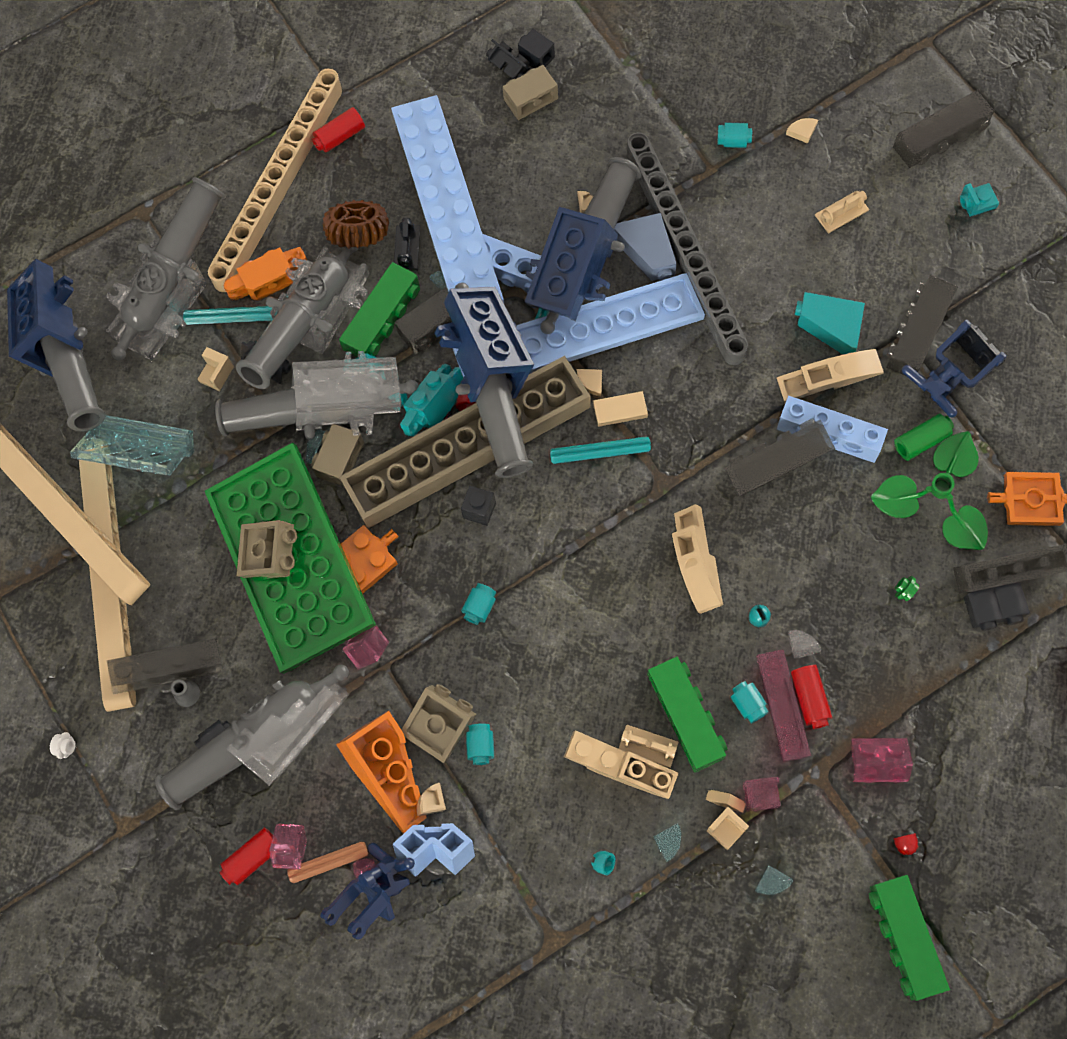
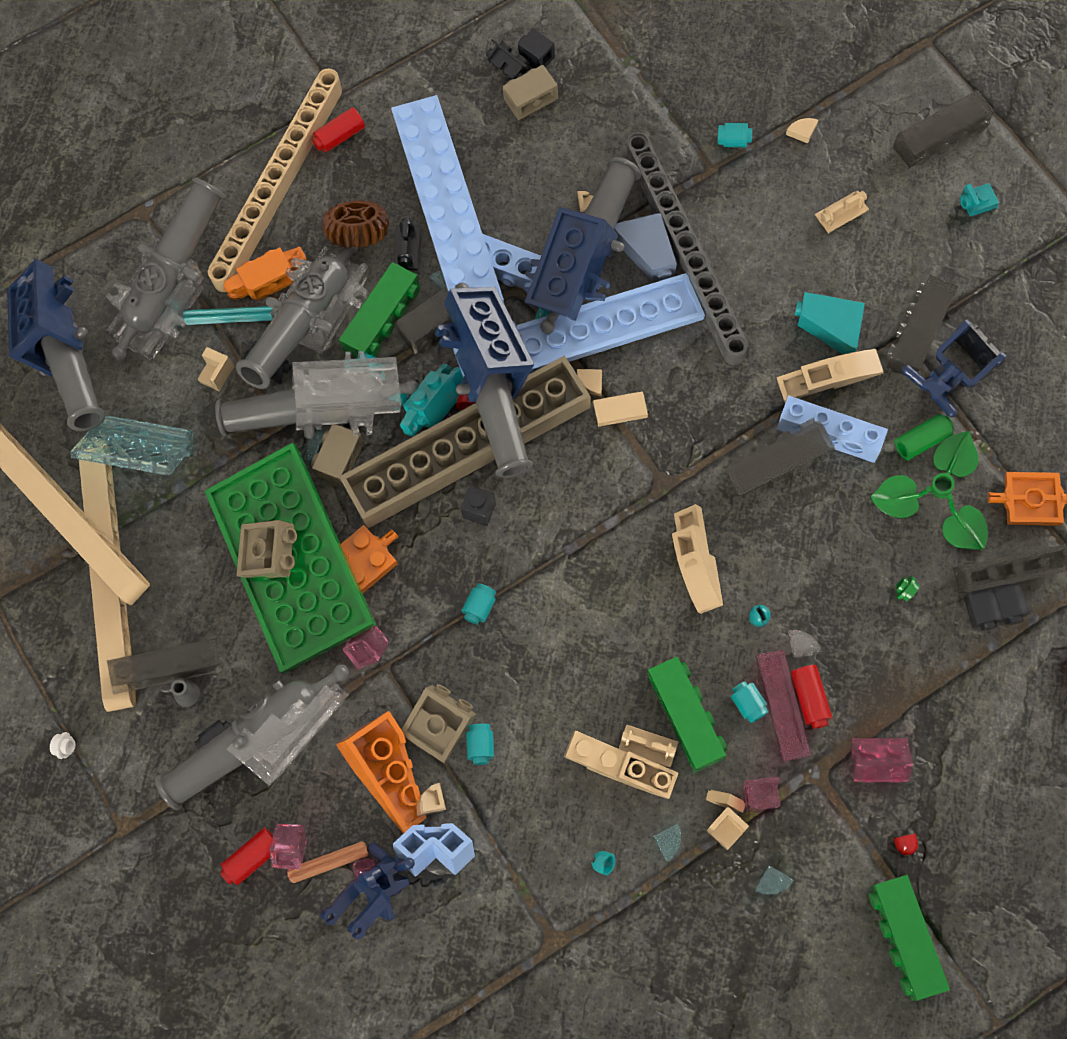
(600, 450): teal axle -> none

